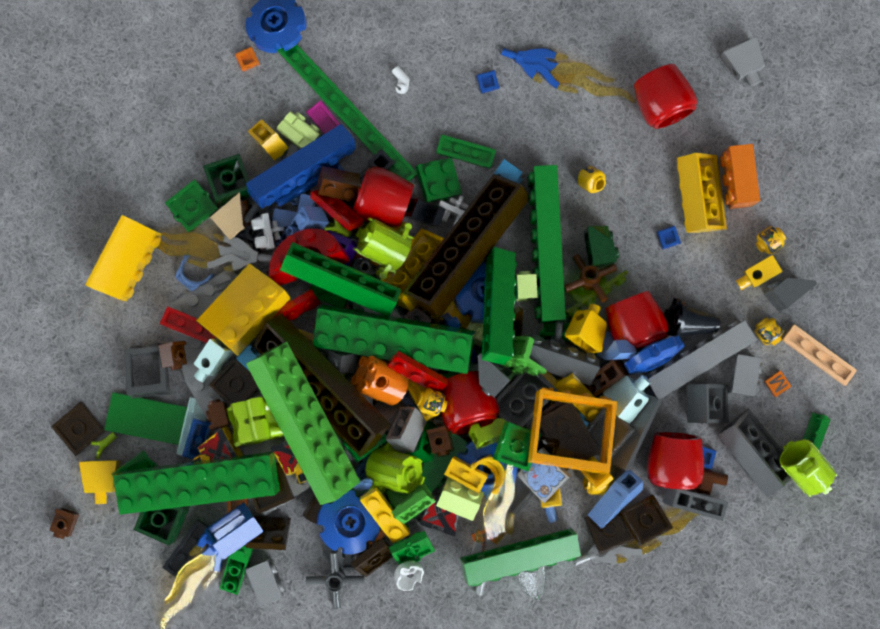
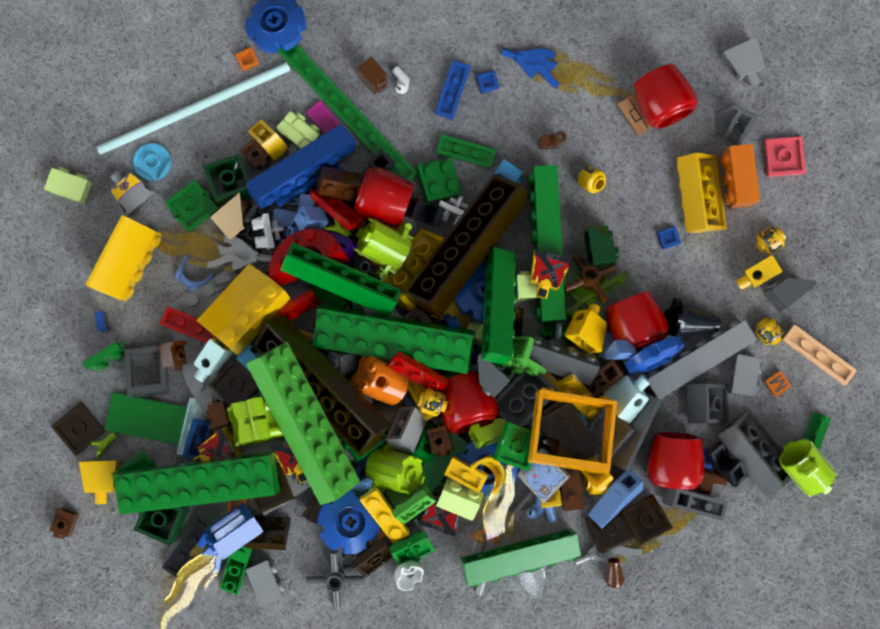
(68, 185): none -> yellowish green brick
(101, 359): none -> green plate
(102, 321): none -> blue tile
(130, 193): none -> light grey torso
(152, 161): none -> medium azure tile
(193, 108): none -> light aqua piece
(248, 151): none -> reddish brown brick
(372, 76): none -> reddish brown brick
(452, 90): none -> blue plate
(535, 510): none -> medium blue arm
(547, 271): none -> torso
(551, 141): none -> reddish brown piece
(572, 492): none -> reddish brown brick
(614, 574): none -> reddish brown cone
(632, 113): none -> medium nougat tile
(729, 468): none -> black slope
(733, 124): none -> dark grey slope
(784, 156): none -> coral tile

